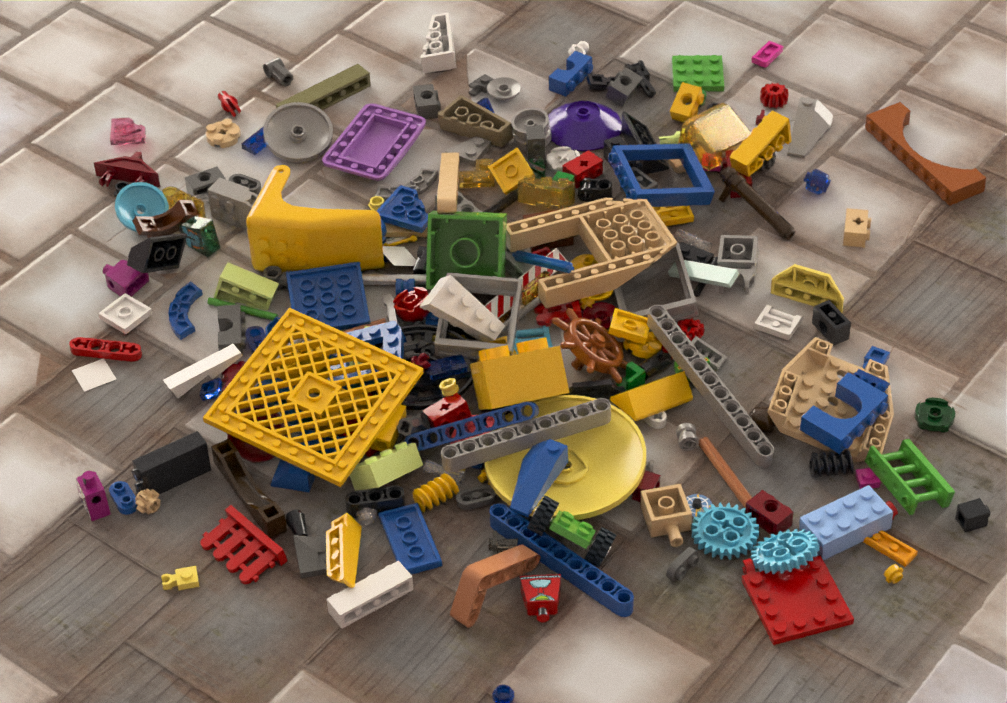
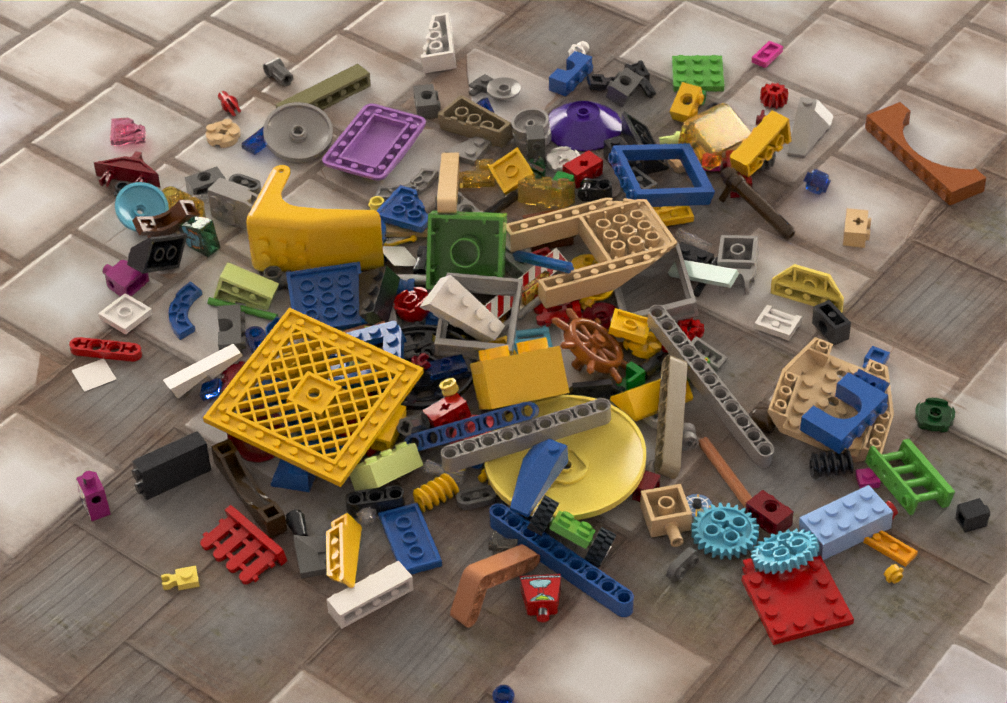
(123, 497): blue plate -> none
(147, 501): tan gear -> none
(377, 294): none -> black wedge
(670, 417): none -> dark tan beam

